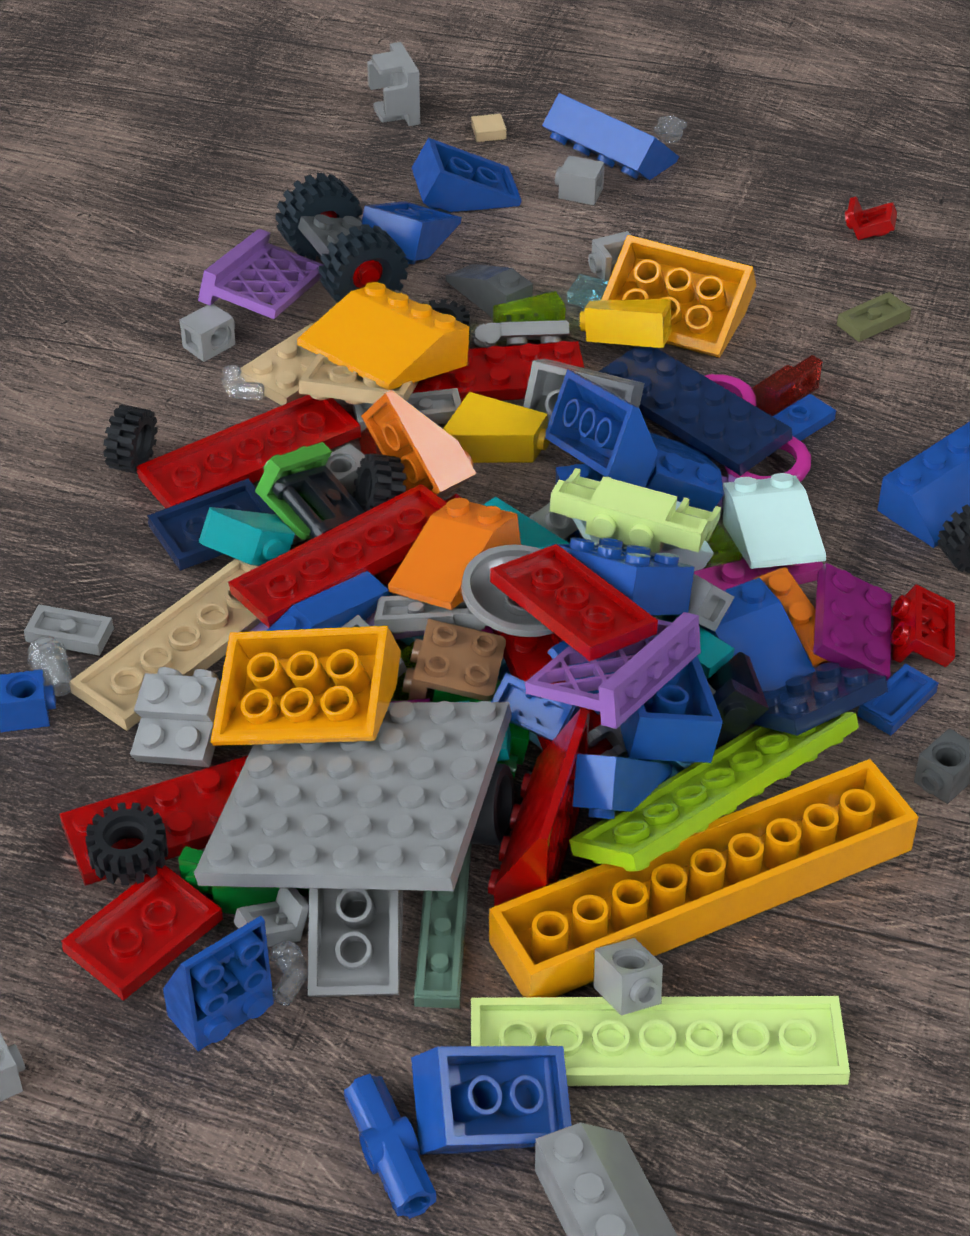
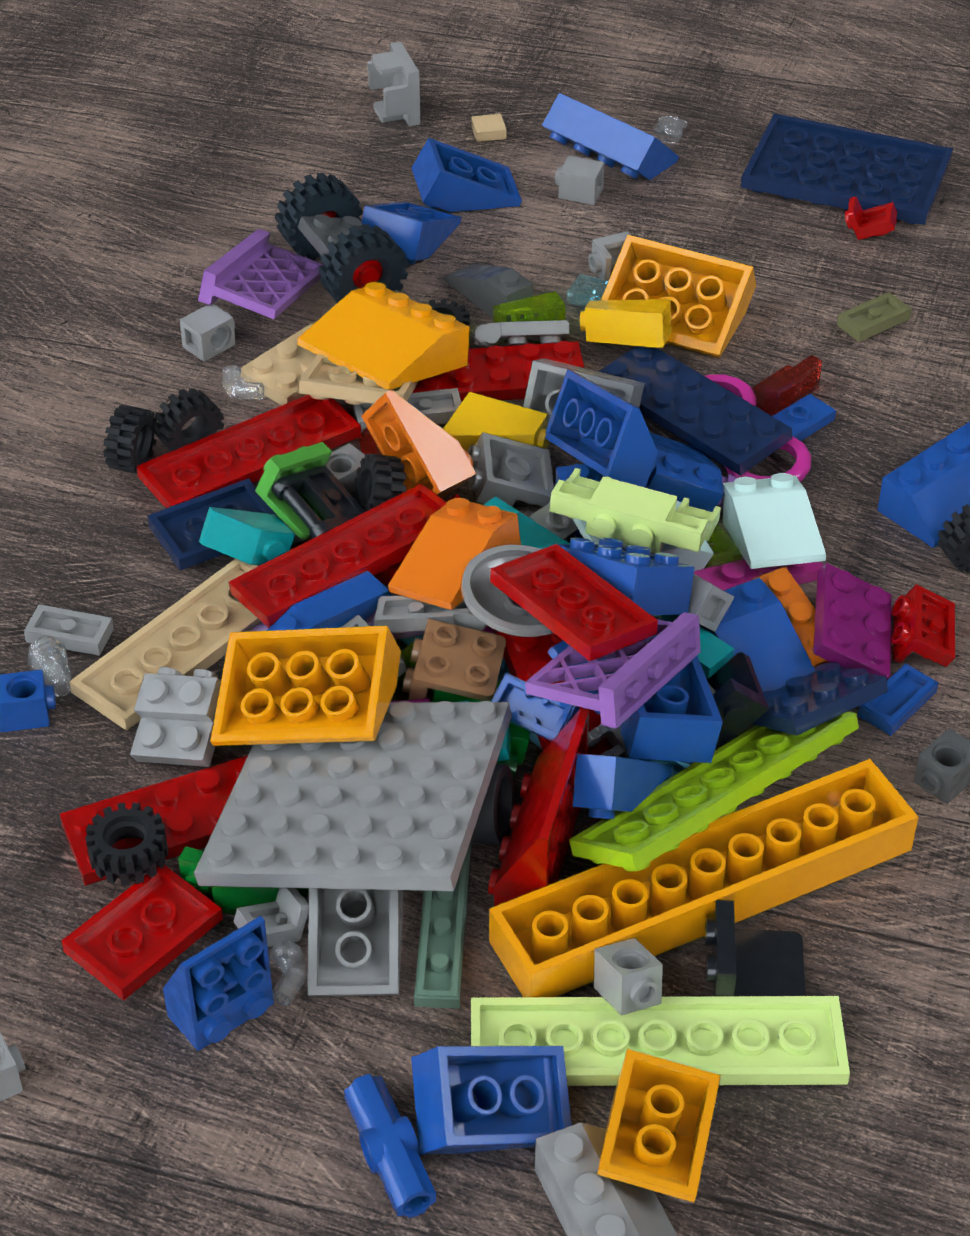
(180, 411): none -> black tyre
(510, 471): none -> light grey plate
(659, 1125): none -> light orange slope
(752, 959): none -> black bracket
(837, 163): none -> dark blue plate

